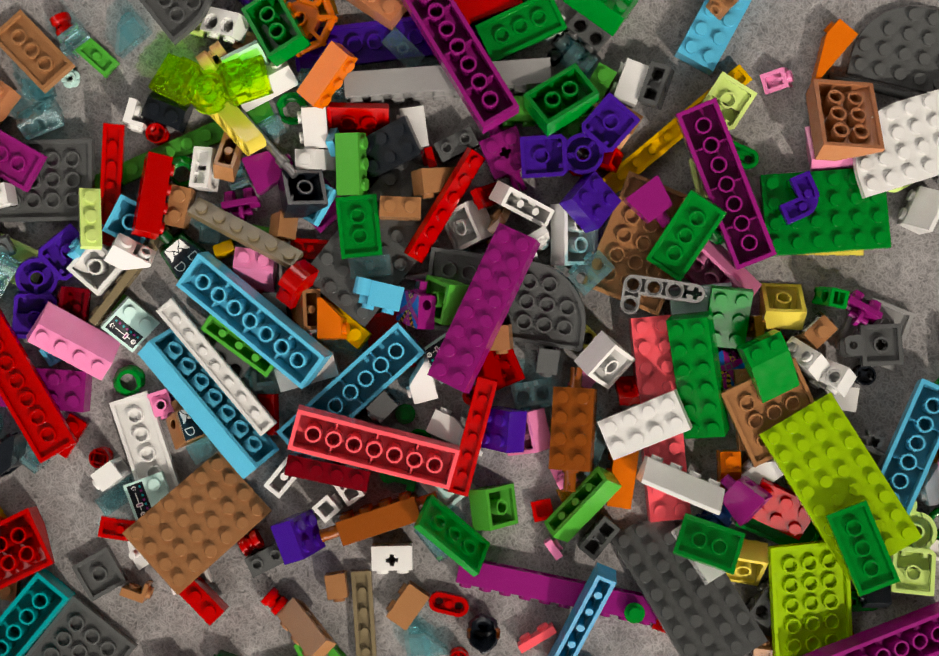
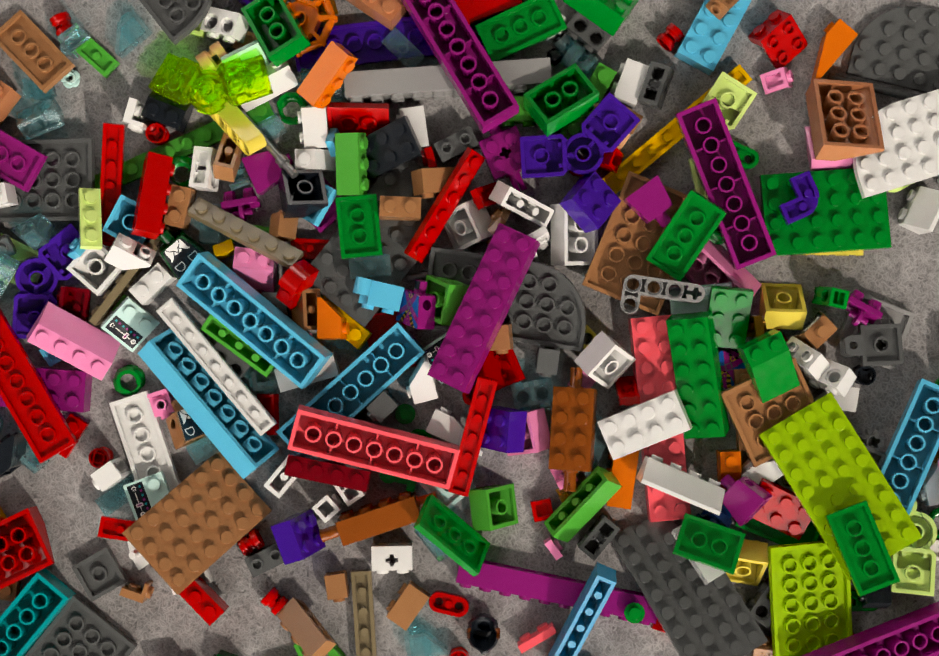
(35, 231): none -> clear light blue slope
(152, 284): none -> white brick
(593, 276): clear light blue brick -> none
(670, 37): none -> red wheel
(779, 38): none -> red bracket

